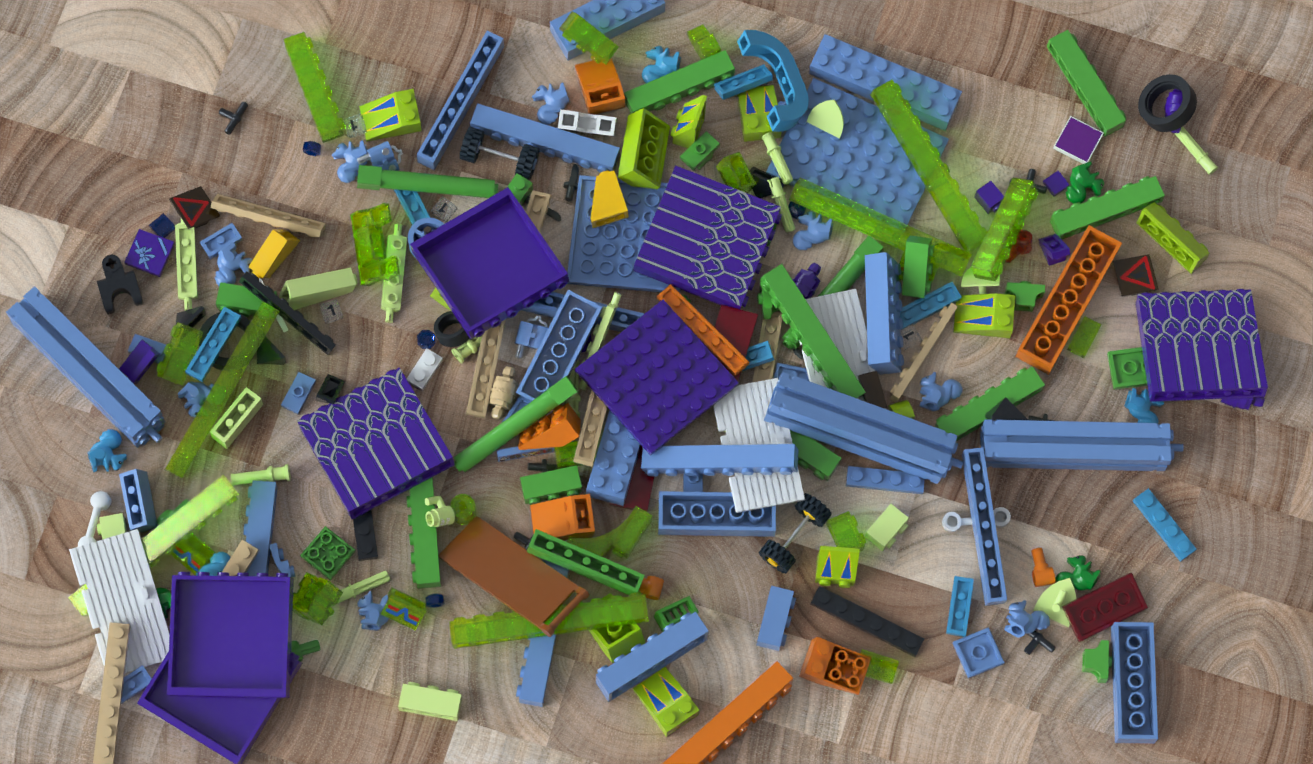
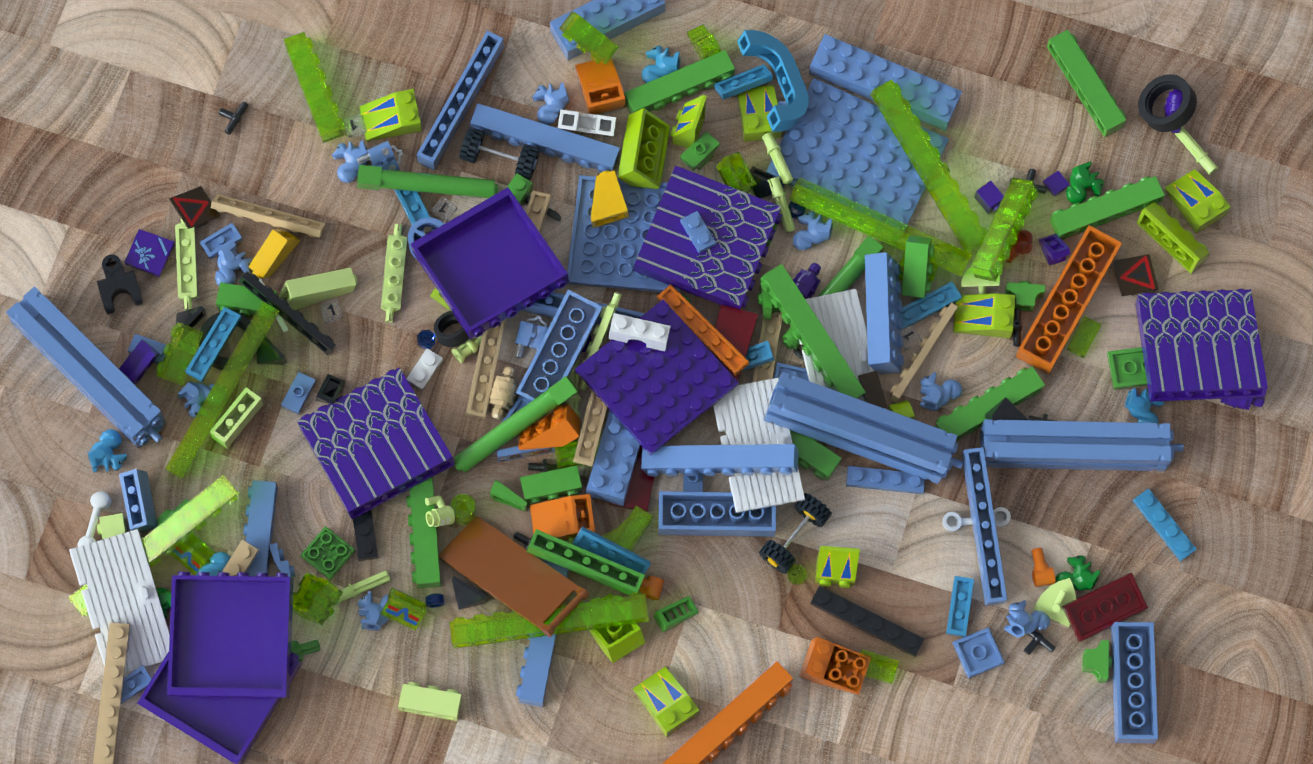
(162, 226): clear blue tile -> none
(271, 475): yellowish green pin -> none
(312, 148): clear blue tile -> none
(370, 245): clear neon green bracket -> none
(467, 595): none -> black slope
(506, 496): none -> bright green slope
(571, 185): pearl dark grey piece -> none
(607, 549): none -> dark azure plate
(626, 328): none -> white arch
(651, 656): medium blue brick -> none
(698, 232): none -> medium blue plate
(776, 618): medium blue brick -> none
(797, 574): none -> clear neon green tile
(827, 117): yellowish green shield -> none
(845, 532): clear neon green brick -> none
(886, 527): yellowish green brick -> none
(1017, 328): none -> black piece
(1078, 140): dark purple tile -> none
(1197, 200): none -> lime slope

